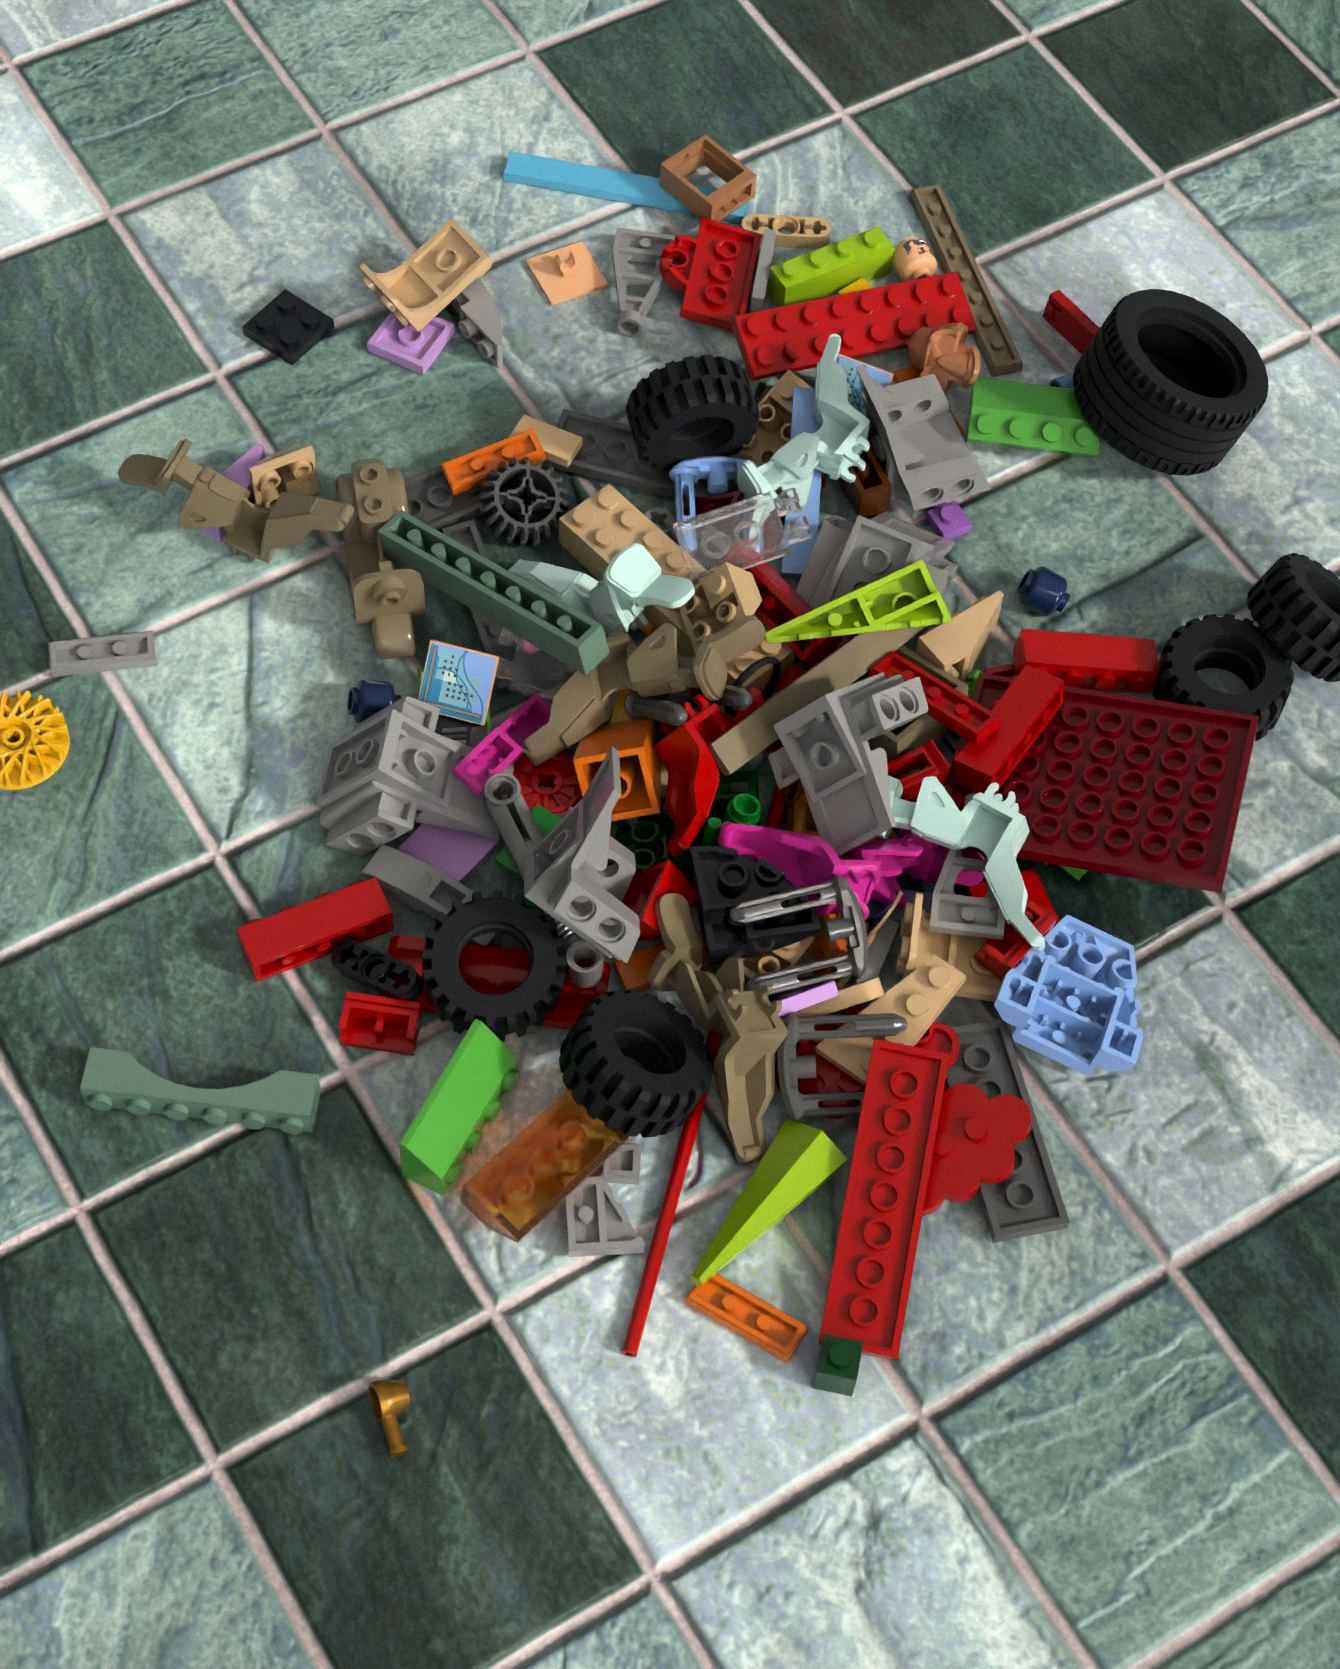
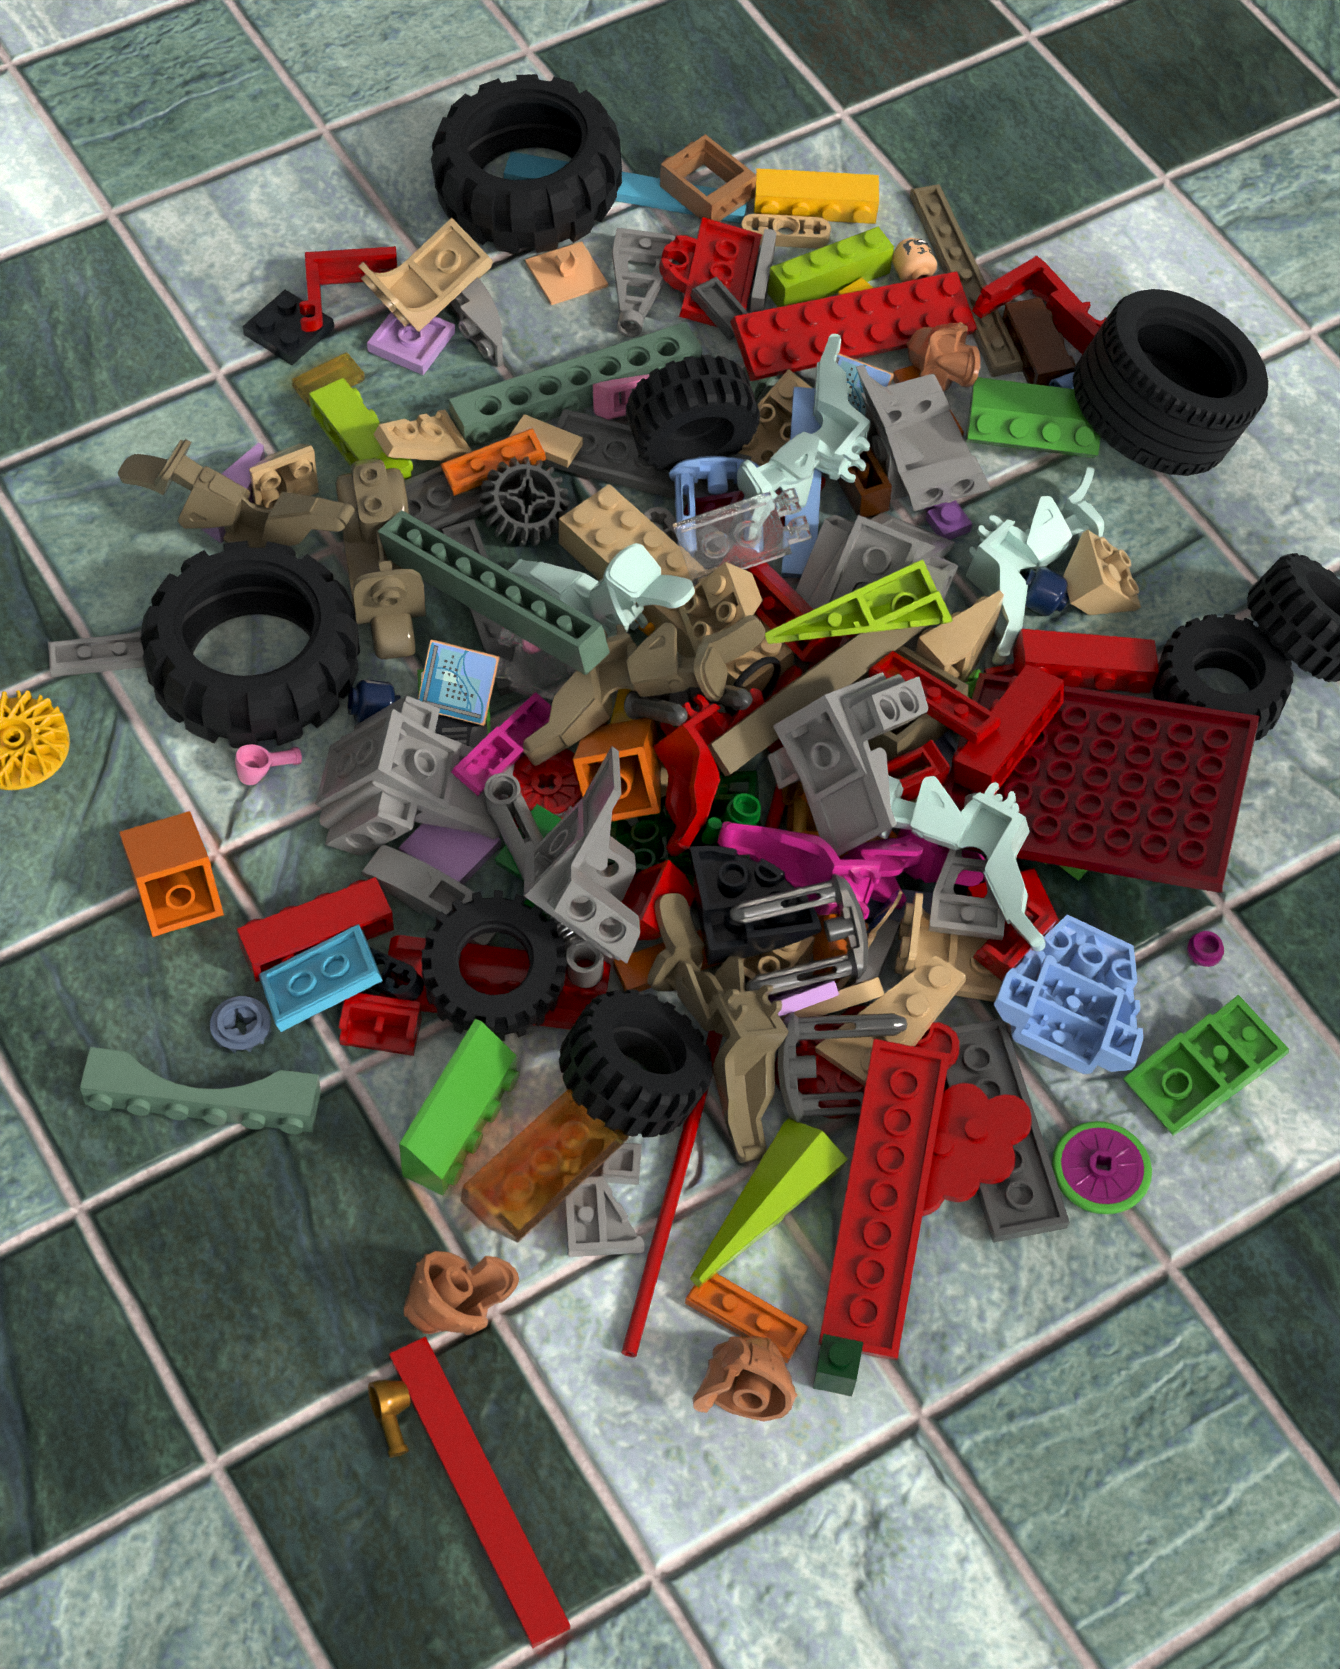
(171, 873): none -> orange slope
(236, 585): none -> black tyre
(251, 1012): none -> sand blue gear
(254, 762): none -> bright pink bar
(320, 978): none -> medium azure tile
(326, 373): none -> clear yellow tile
(339, 268): none -> red hinge
(351, 425): none -> lime brick
(422, 439): none -> tan wing
(453, 1296): none -> nougat head
(480, 1493): none -> red tile
(516, 117): none -> black tyre
(565, 385): none -> sand green brick
(606, 396): none -> bright pink slope
(718, 304): none -> dark grey tile
(747, 1380): none -> nougat head
(817, 194): none -> yellow brick
(1011, 550): none -> light aqua piece
(1030, 275): none -> red hinge
(1037, 341): none -> reddish brown brick
(1095, 1189): none -> magenta wheel
(1100, 577): none -> tan slope
(1205, 949): none -> magenta plate
(1206, 1065): none -> bright green slope

